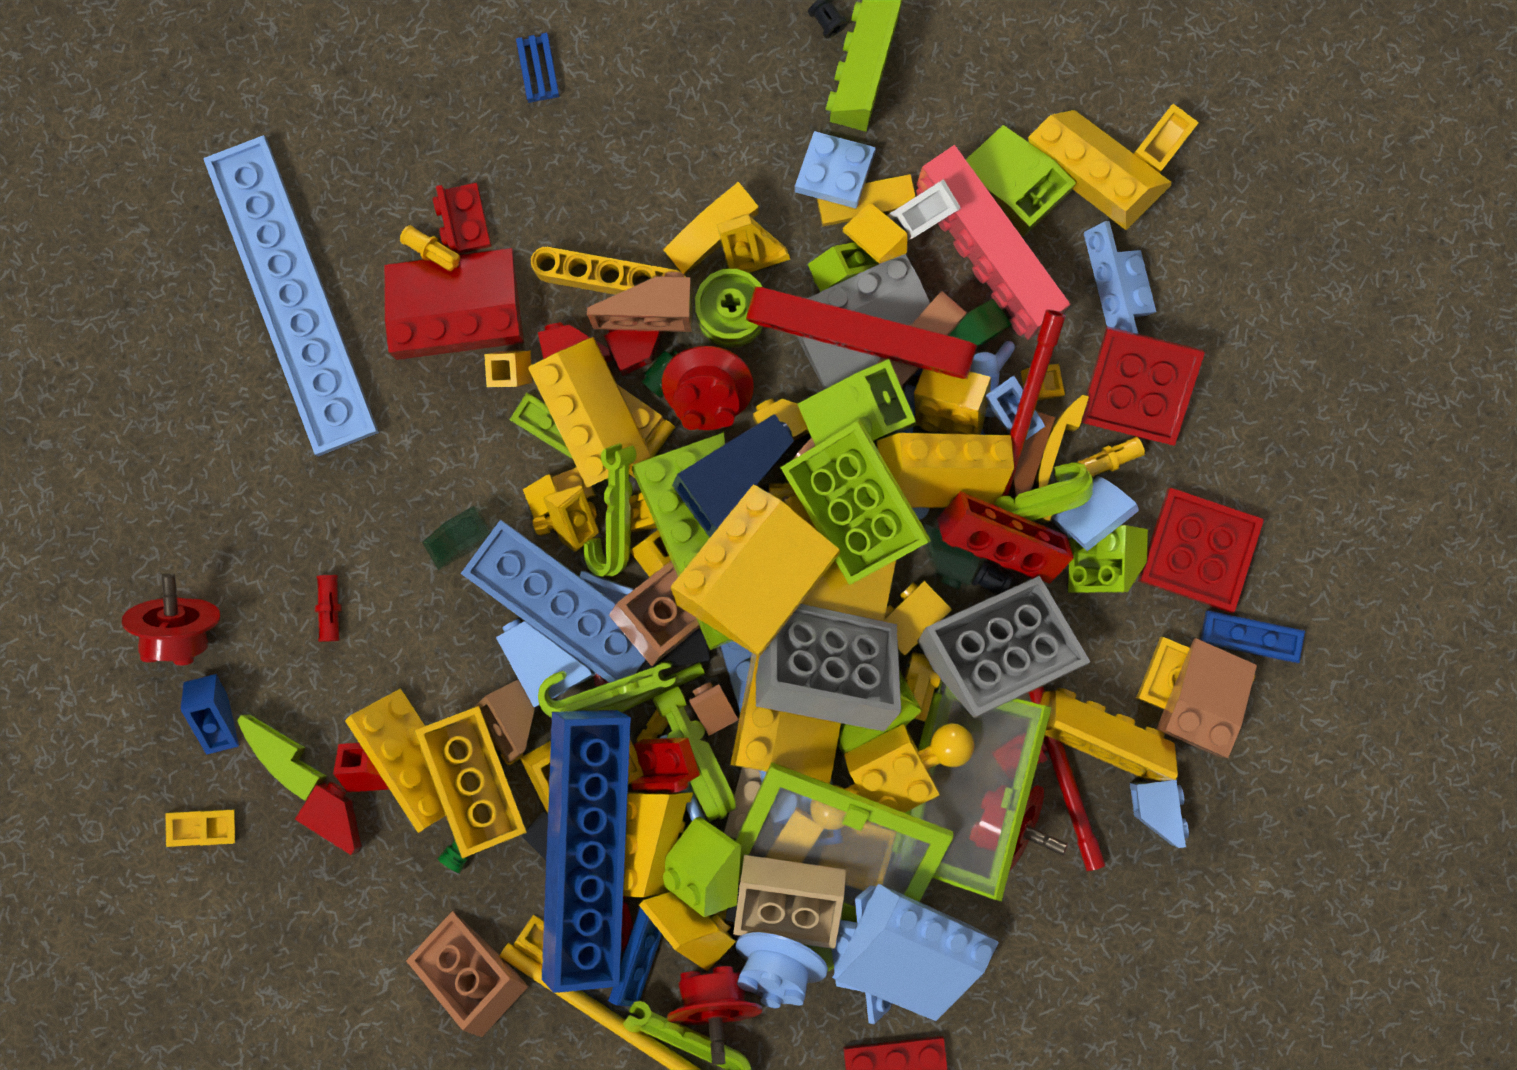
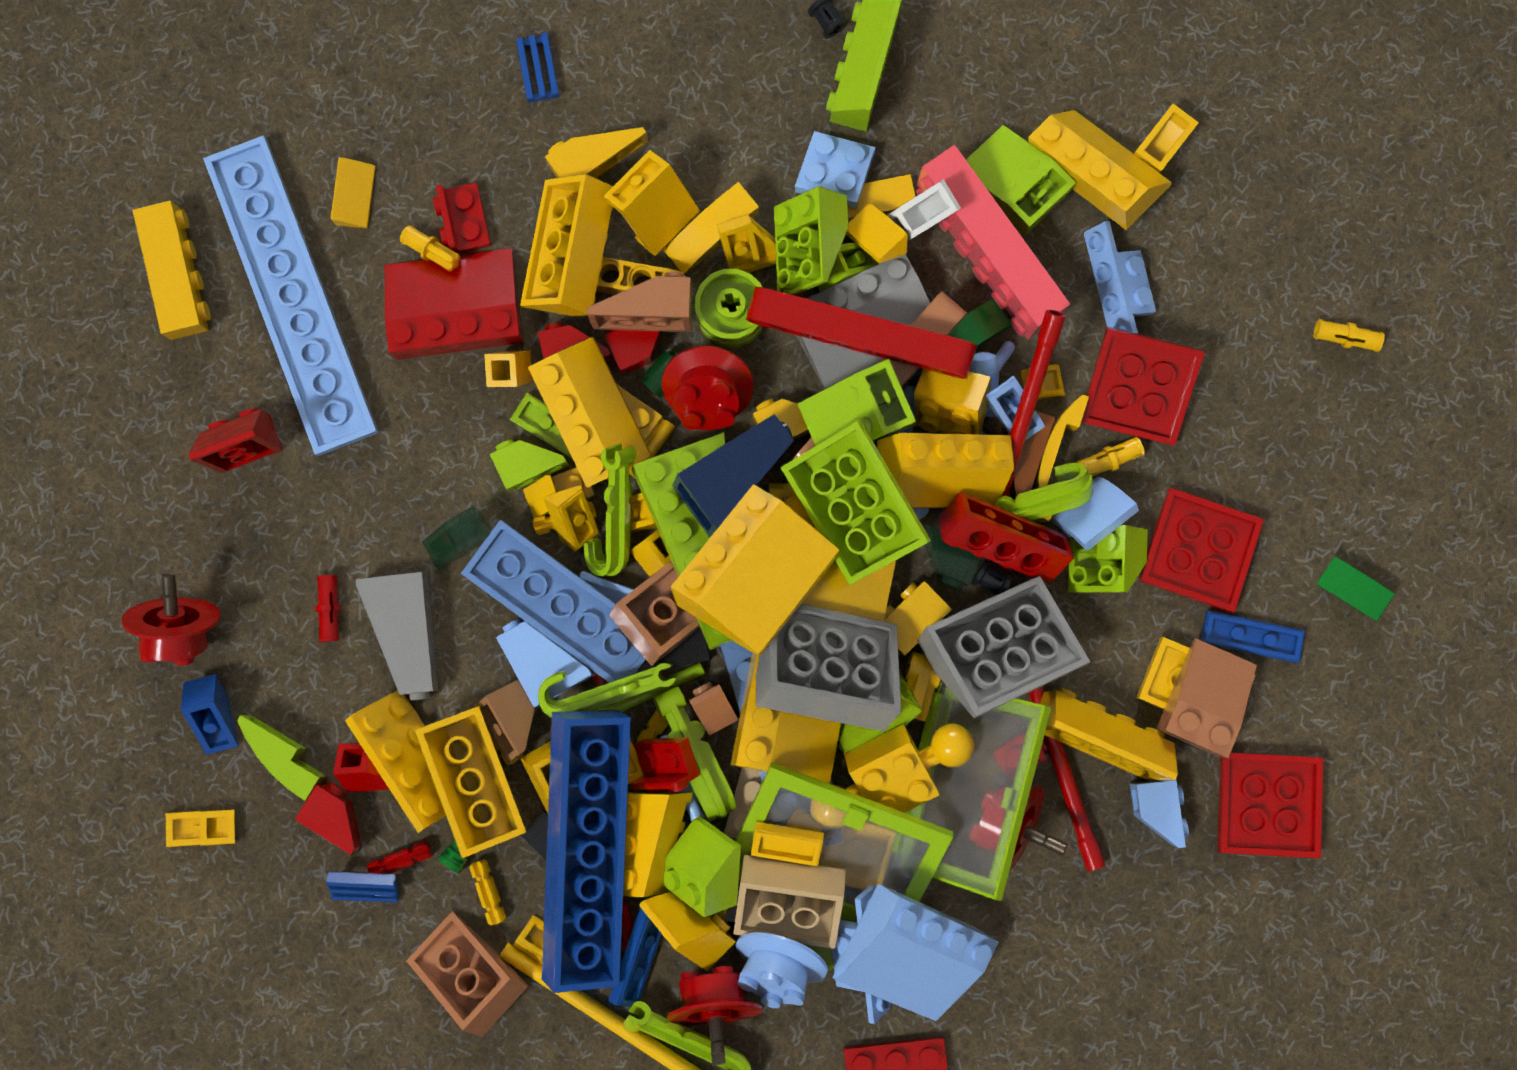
(171, 270): none -> yellow brick
(236, 442): none -> red slope
(353, 193): none -> yellow slope
(363, 887): none -> blue tile
(401, 859): none -> red axle
(404, 628): none -> light grey slope
(487, 892): none -> yellow axle
(524, 463): none -> lime slope
(567, 246): none -> yellow slope
(594, 153): none -> yellow slope
(653, 202): none -> yellow panel
(787, 844): none -> yellow tile
(808, 238): none -> lime slope
(1270, 805): none -> red plate
(1348, 335): none -> yellow pin
(1355, 589): none -> green slope

